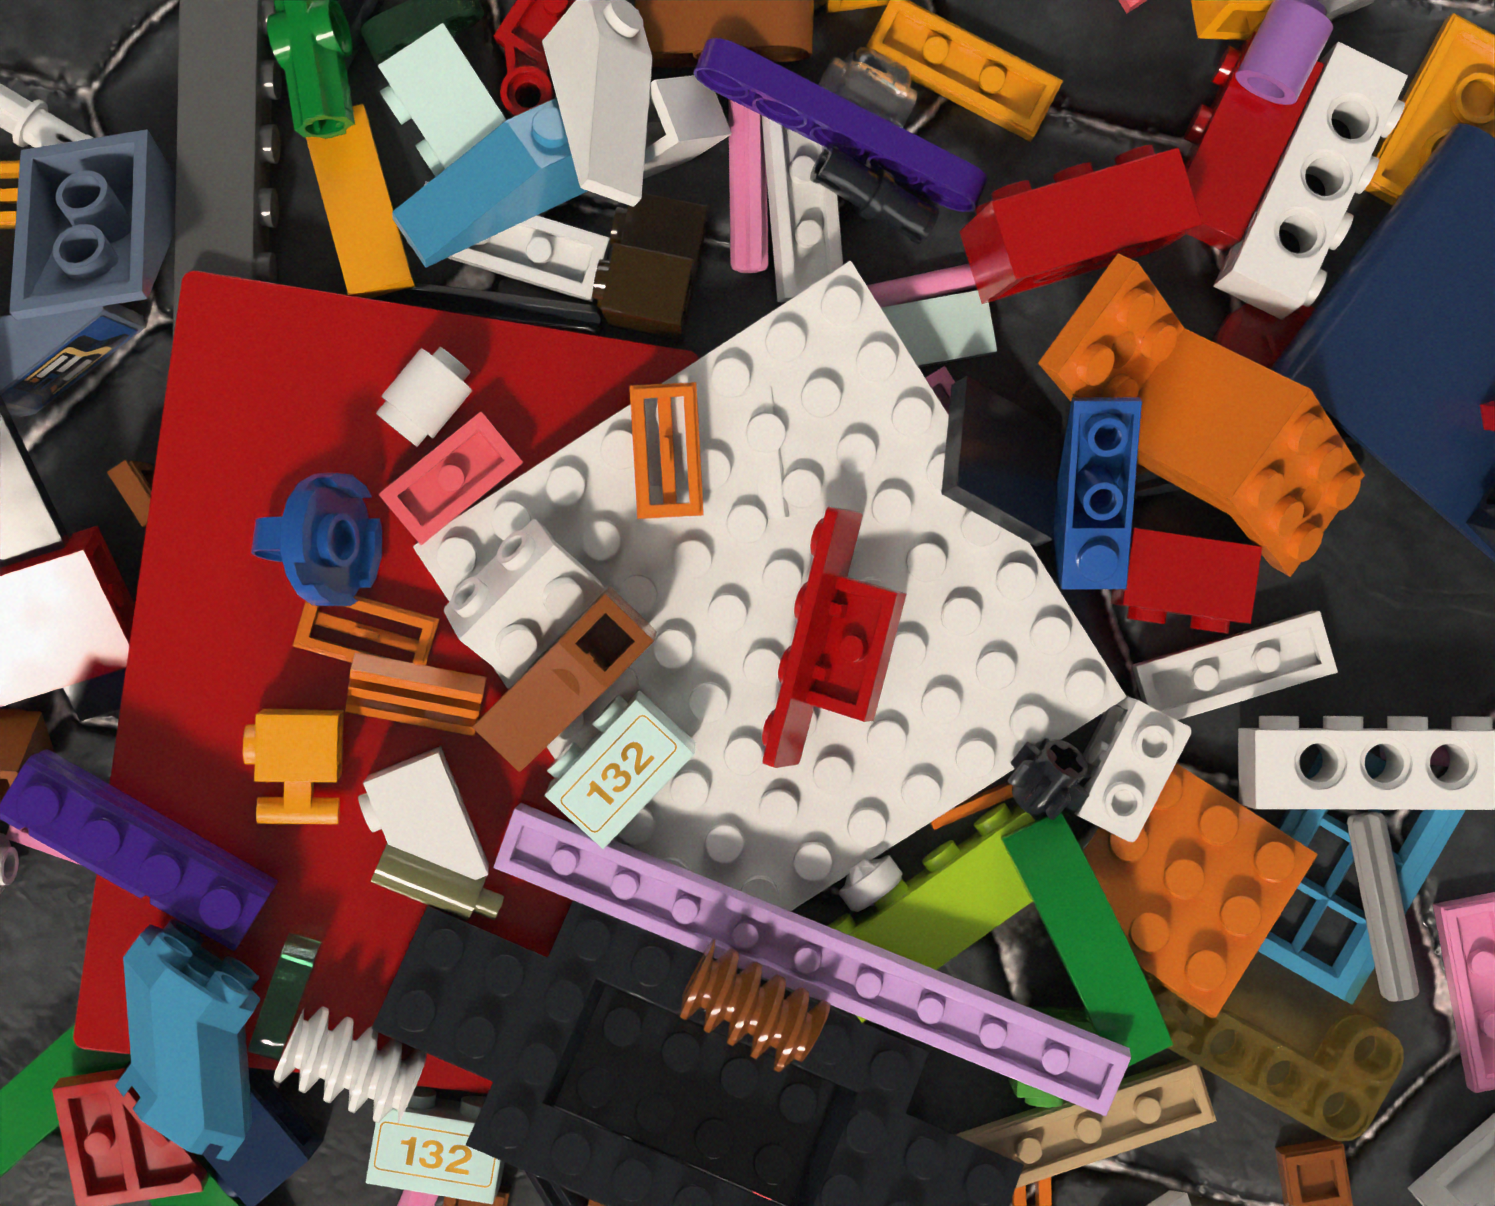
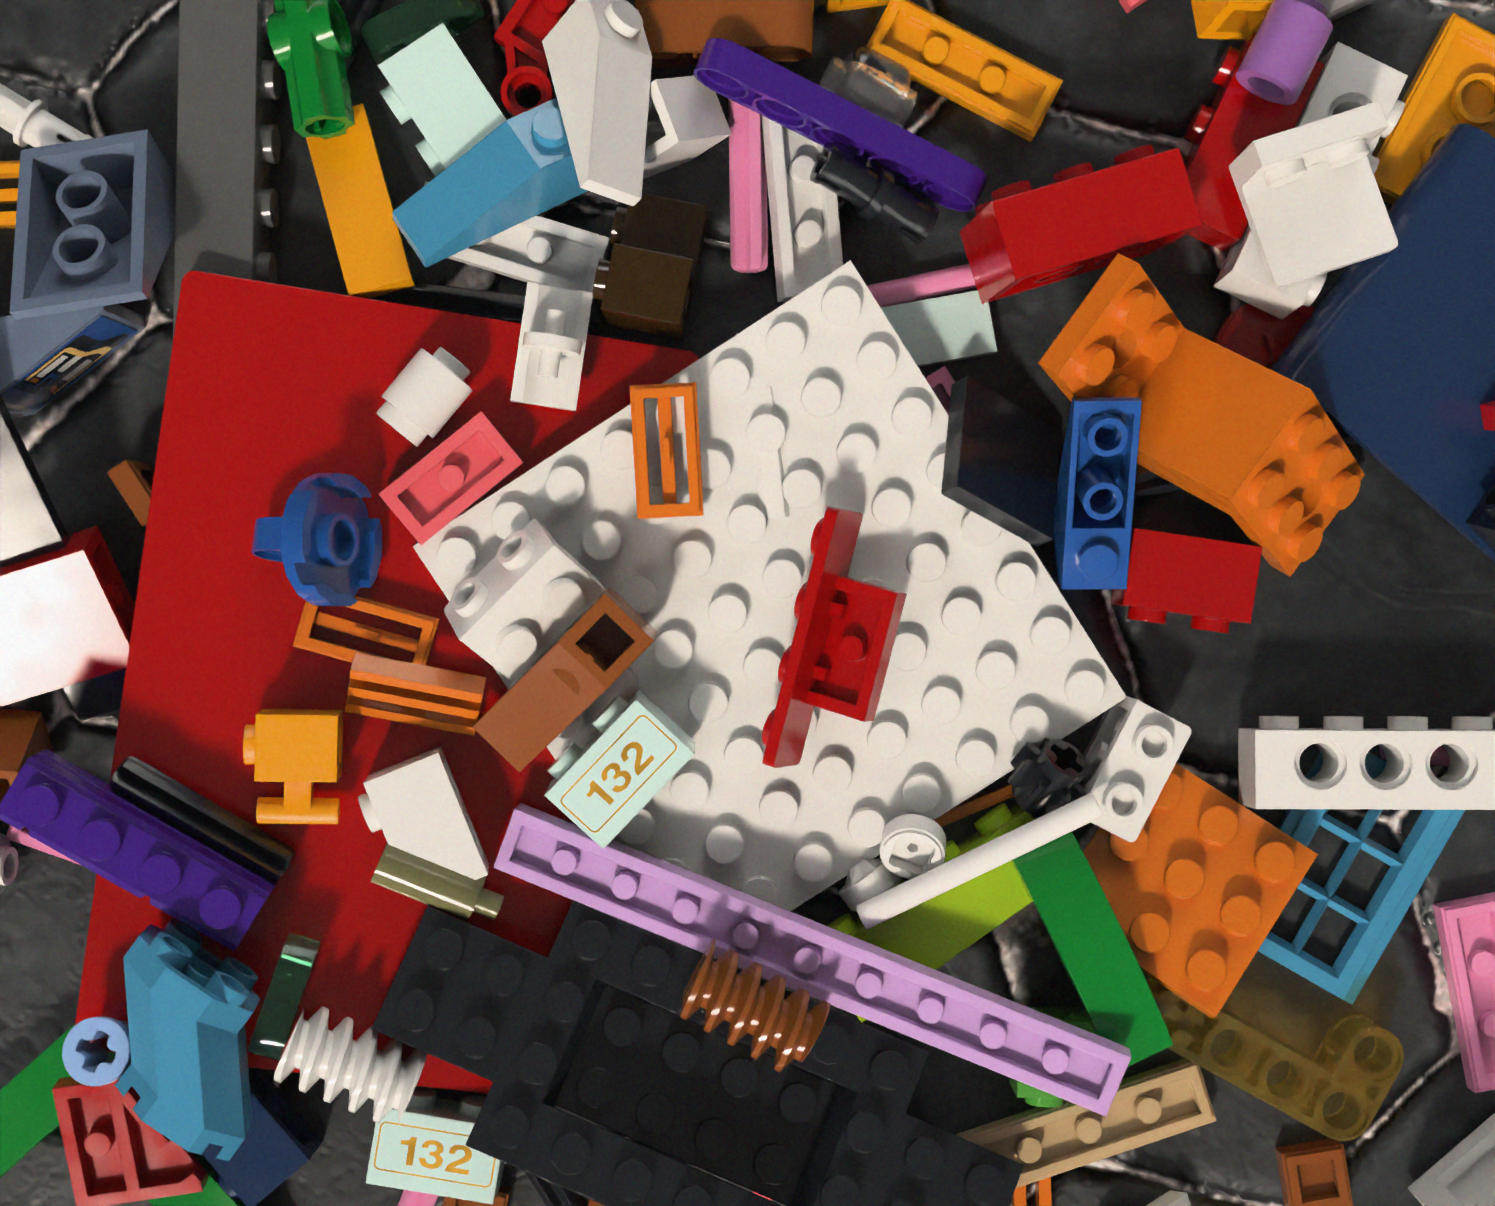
(87, 1060): none -> light blue bush
(202, 818): none -> black axle
(551, 346): none -> white hips
(912, 845): none -> white tile
(979, 860): none -> white bar
(1236, 667): white plate -> none
(1315, 196): none -> white bracket
(1383, 906): light grey axle -> none

